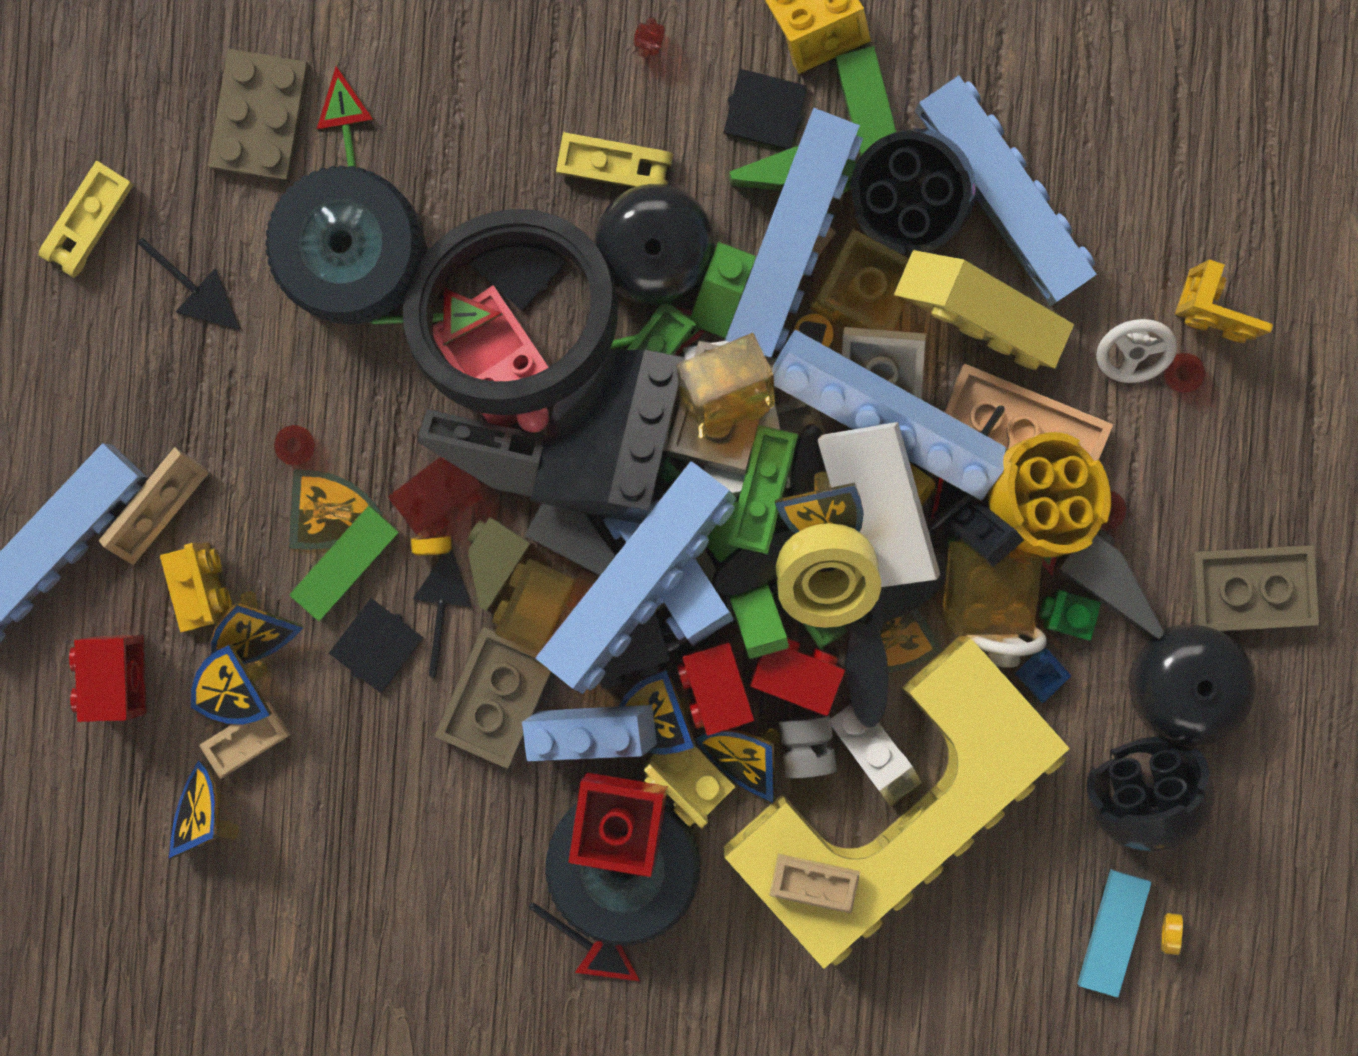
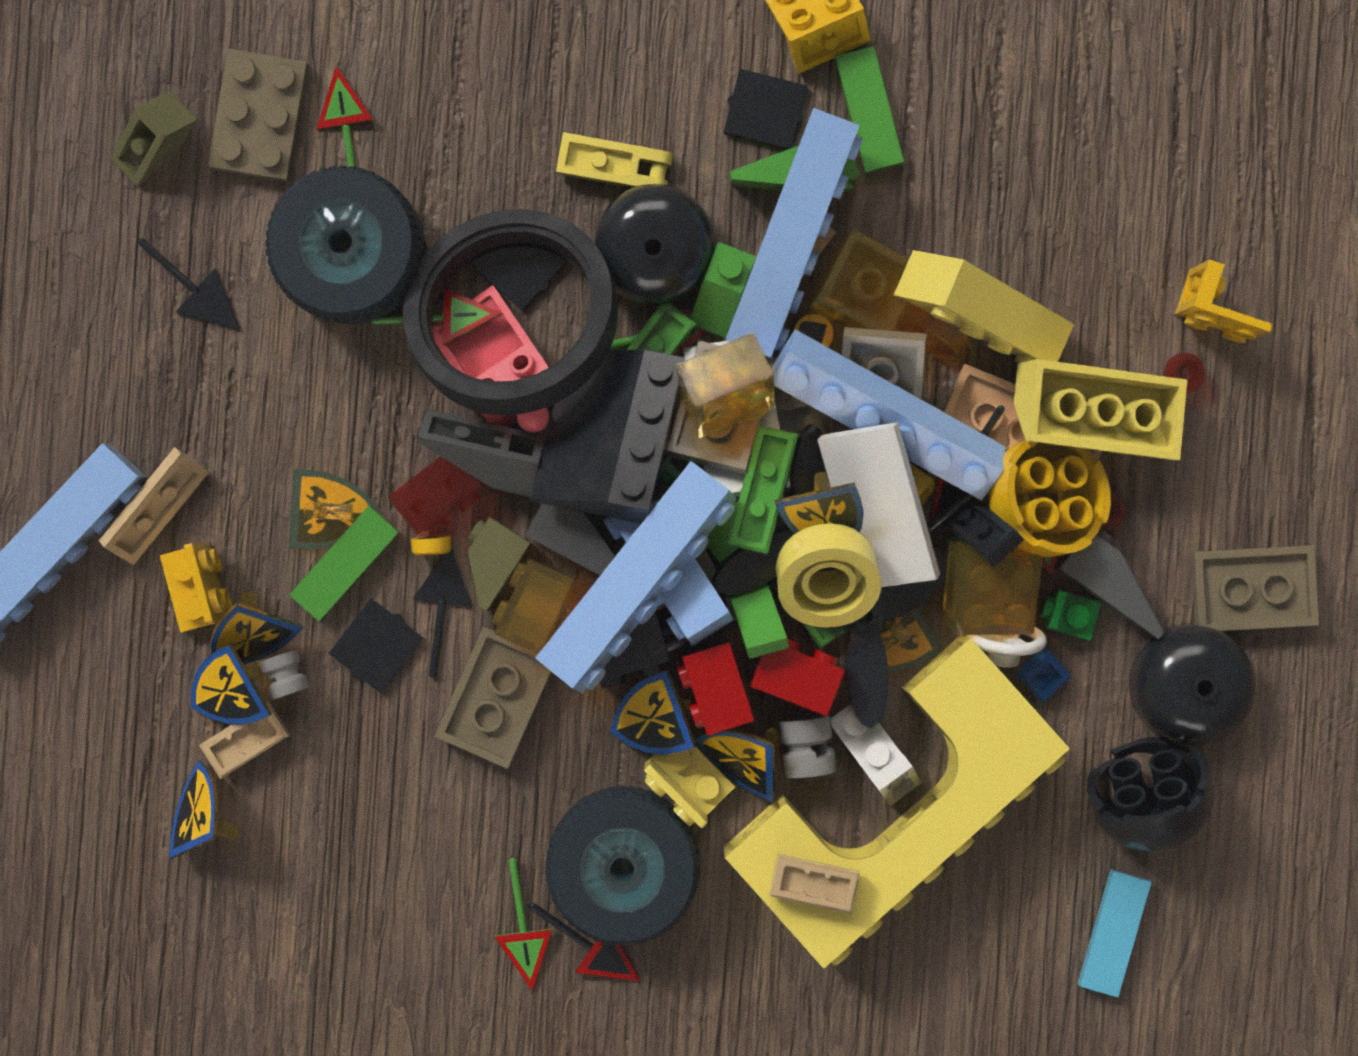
(85, 218): light yellow plate -> none
(108, 678): red brick -> none
(152, 136): none -> olive slope
(284, 674): none -> light grey wheel
(306, 449): clear red plate -> none
(526, 947): none -> piece
(589, 733): light blue brick -> none
(618, 824): red brick -> none
(649, 37): clear red plate -> none
(894, 206): black cylinder -> none
(942, 339): none -> clear orange plate
(1007, 192): light blue brick -> none
(1100, 409): none -> light yellow slope
(1136, 345): white piece -> none
(1172, 934): yellow tile -> none

